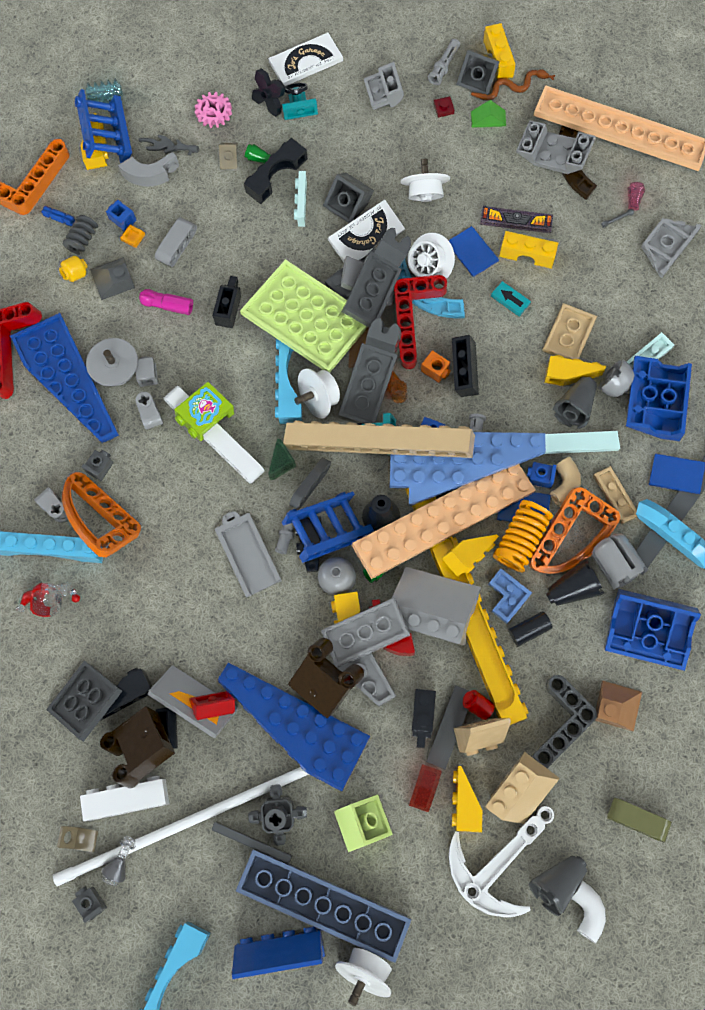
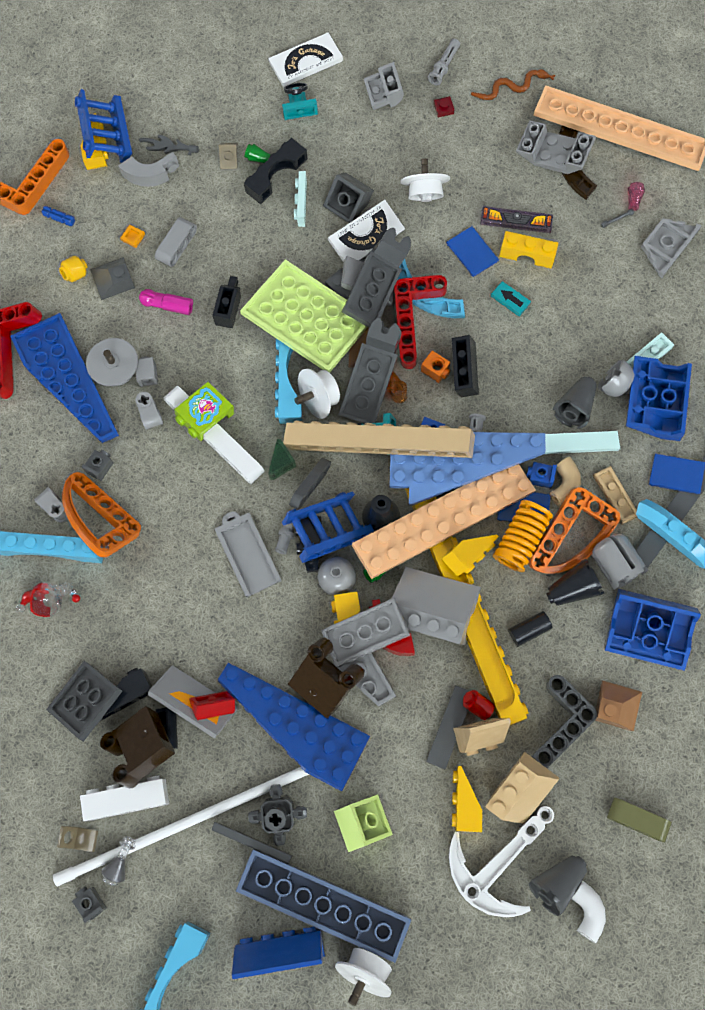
(79, 233): dark grey piece -> none
(104, 91): clear light blue piece -> none
(121, 215): blue brick -> none
(213, 109): bright pink gear -> none
(268, 91): black plant -> none
(423, 715): black hinge -> none
(425, 788): clear red slope -> none
(431, 256): white piece -> none
(478, 72): dark grey slope -> none
(488, 115): bright green slope -> none
(498, 45): yellow arch -> none
(513, 595): medium blue plate -> none
(568, 371): yellow slope -> none
(569, 332): tan tile -> none

